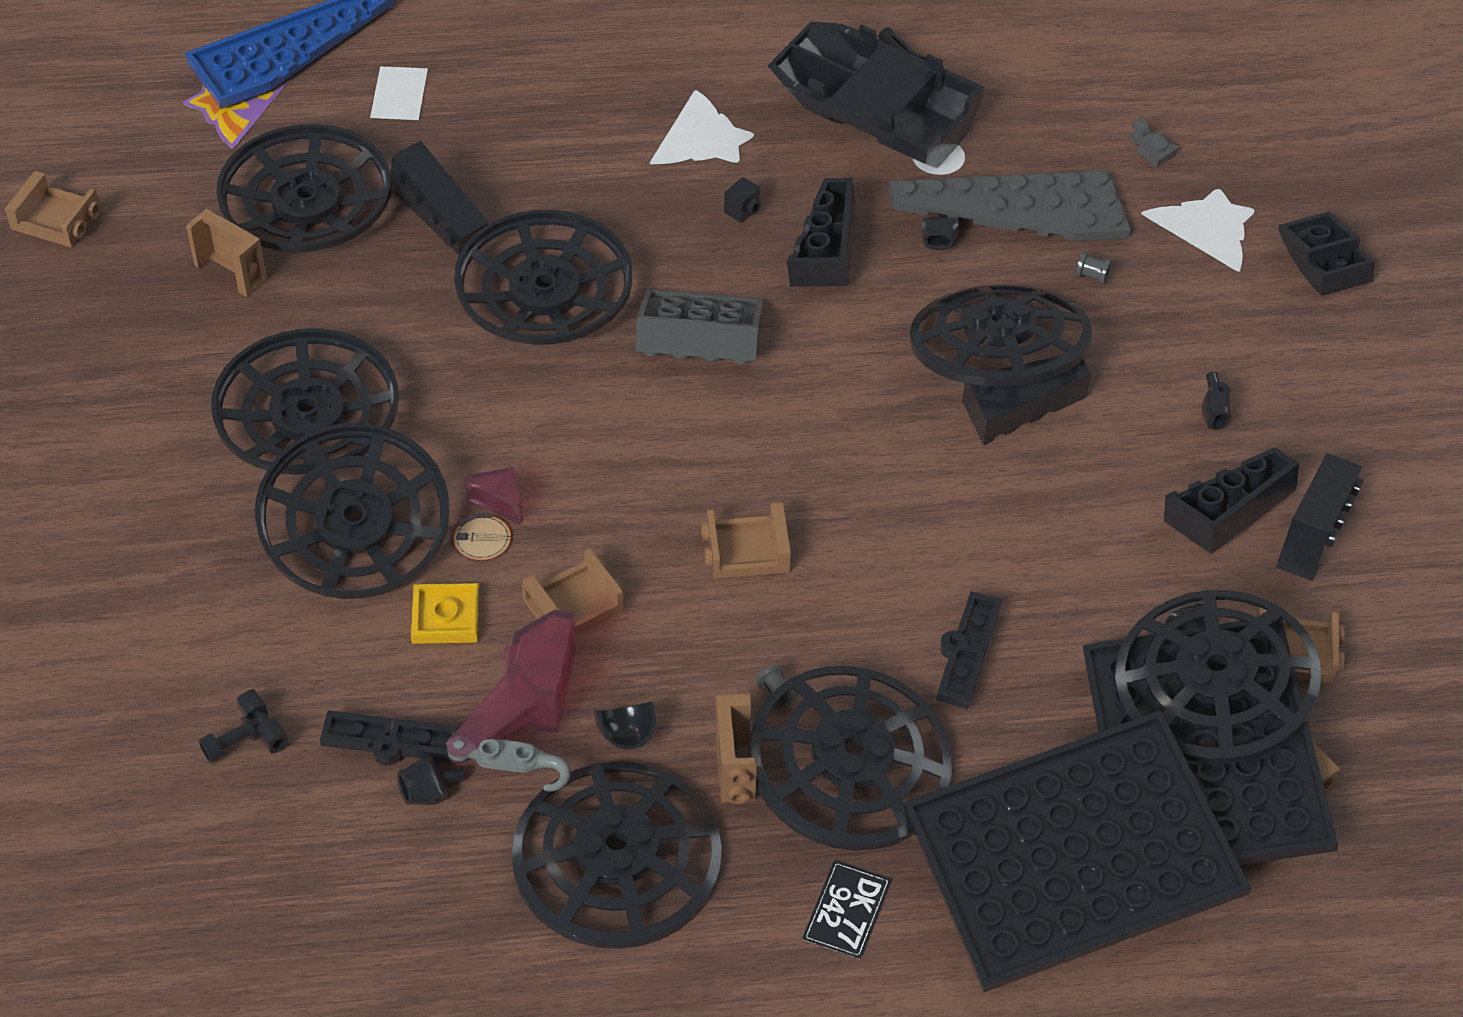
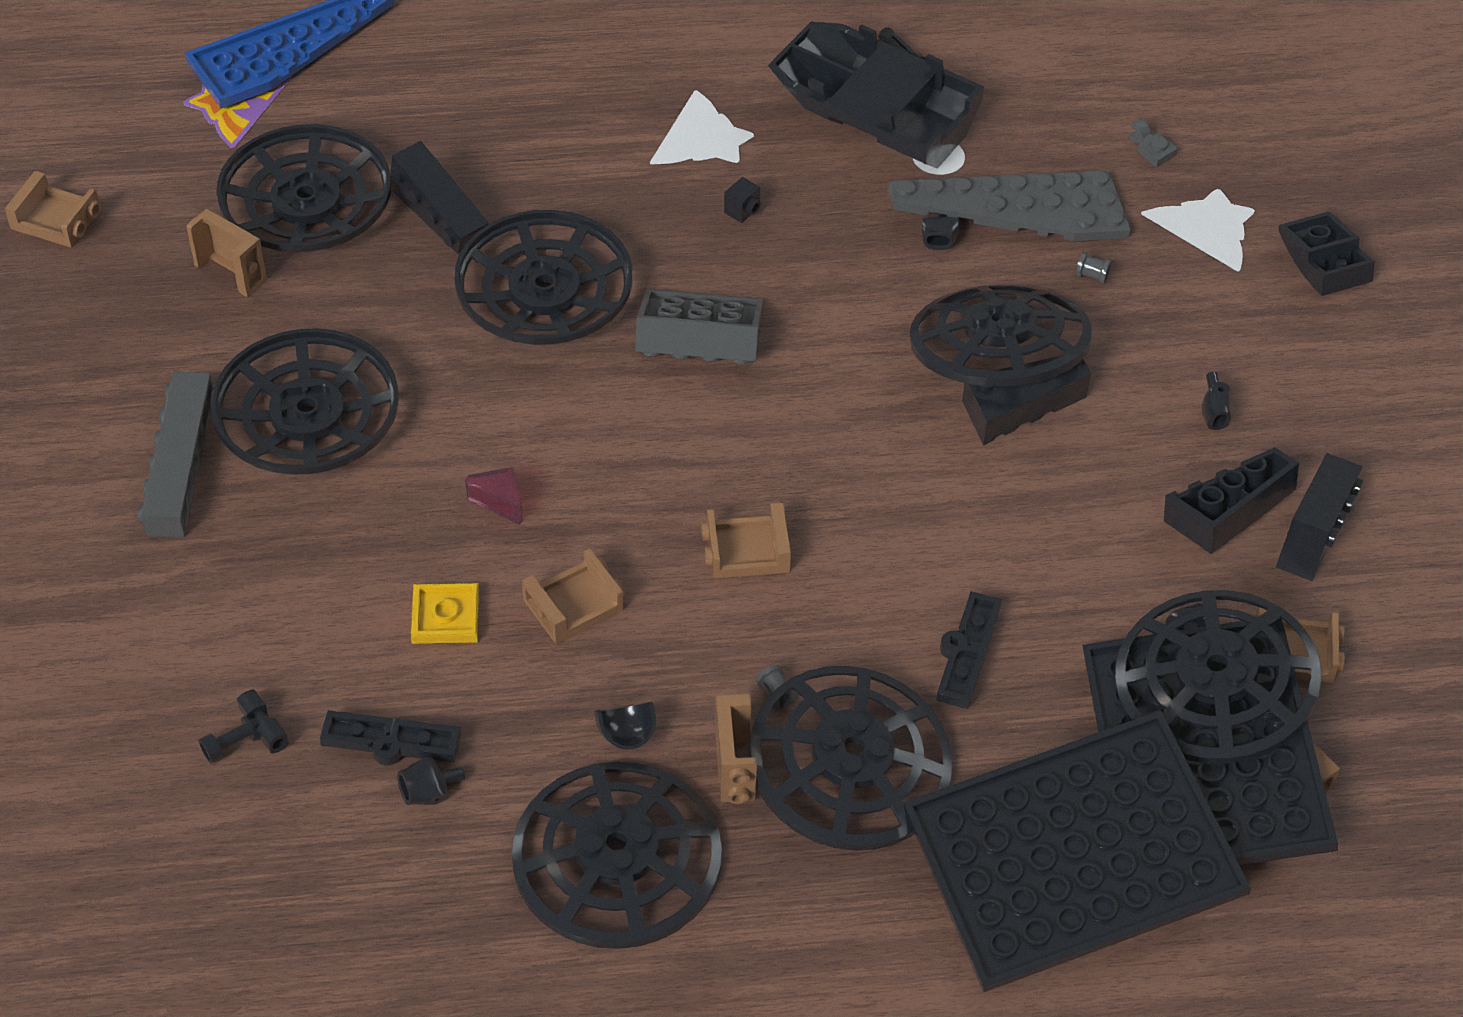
(177, 455): none -> dark grey brick
(348, 496): black dish -> none
(399, 93): white sticker -> none
(482, 537): tan sticker -> none
(527, 694): clear pink slope -> none
(825, 244): black wedge -> none
(847, 909): black sticker -> none

